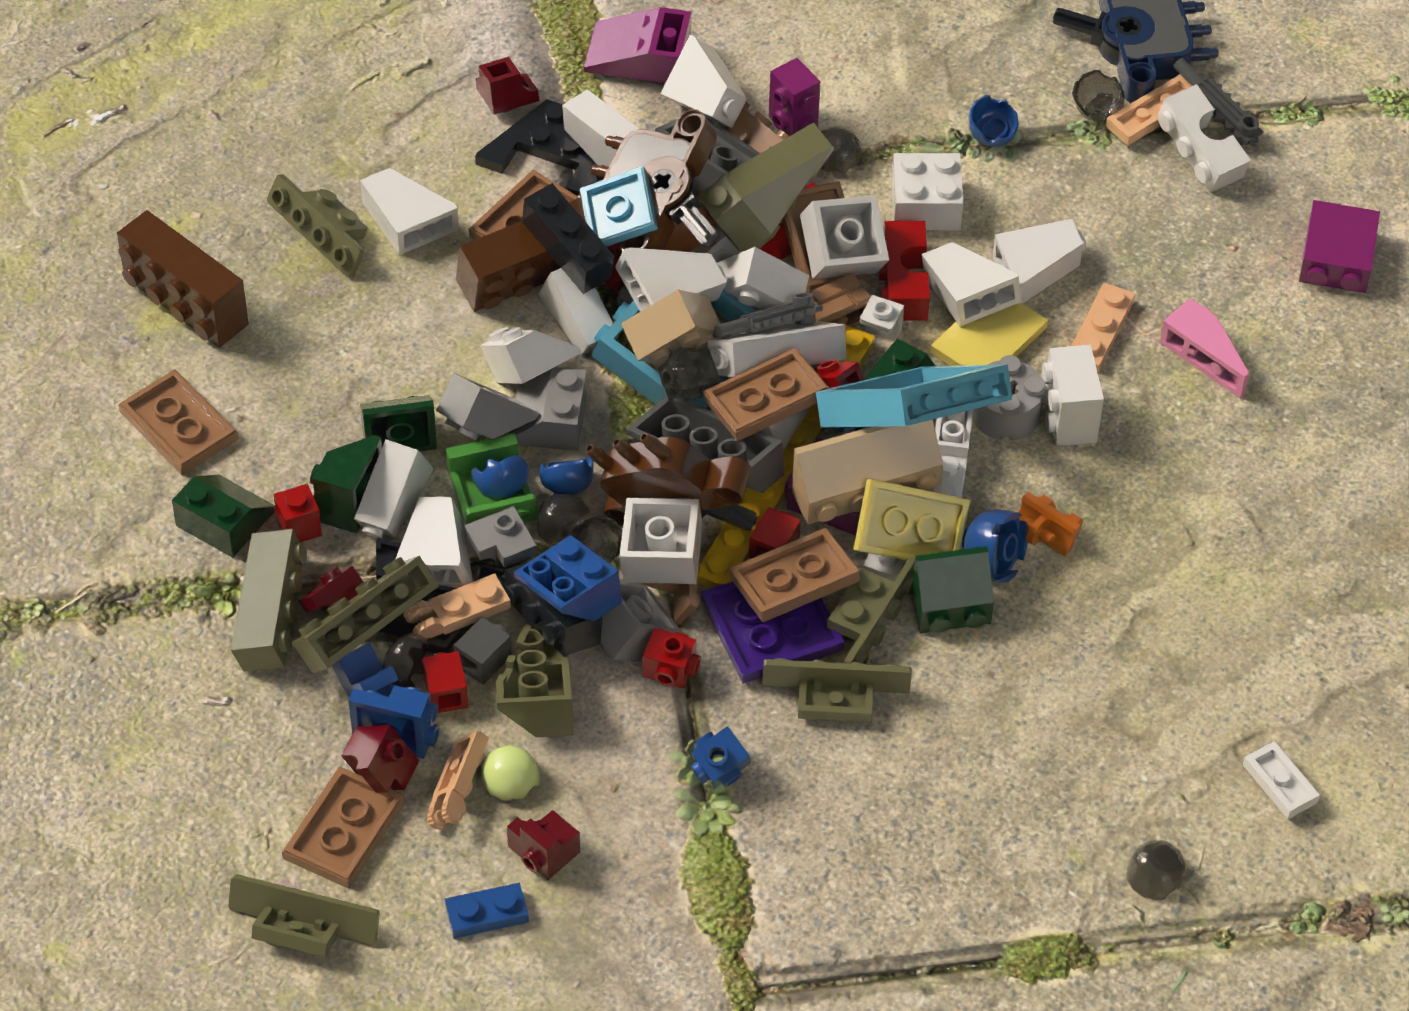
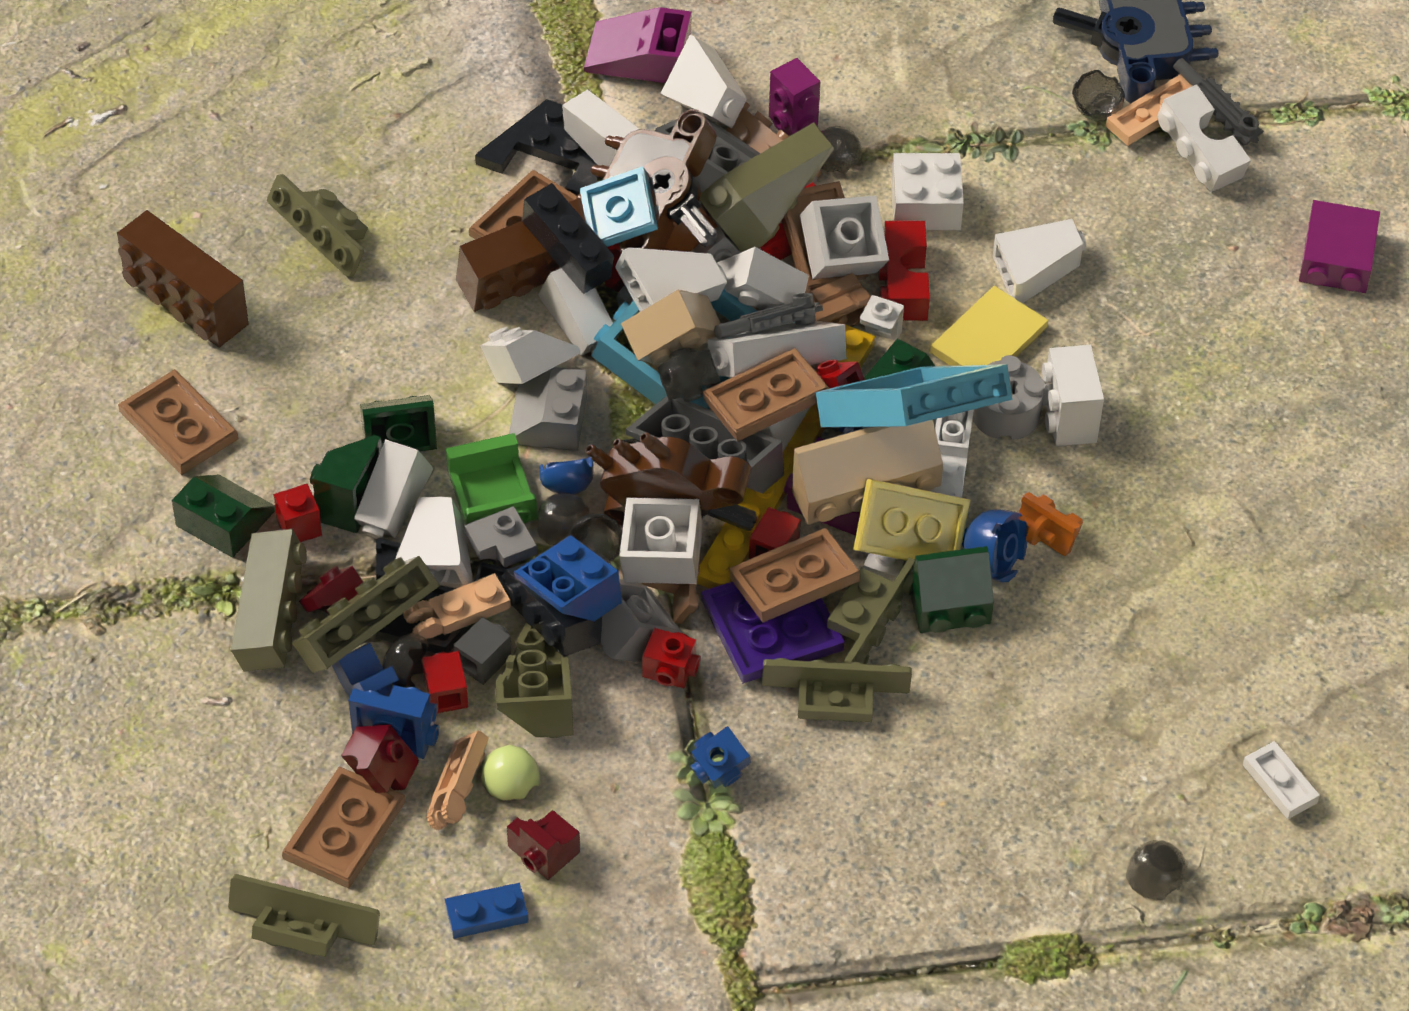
(407, 211): white slope -> none
(481, 410): light grey slope -> none
(502, 478): blue hair -> none
(504, 86): dark red brick -> none
(970, 283): white slope -> none
(992, 121): blue hair -> none
(1104, 321): light nougat plate -> none
(1202, 342): bright pink slope -> none

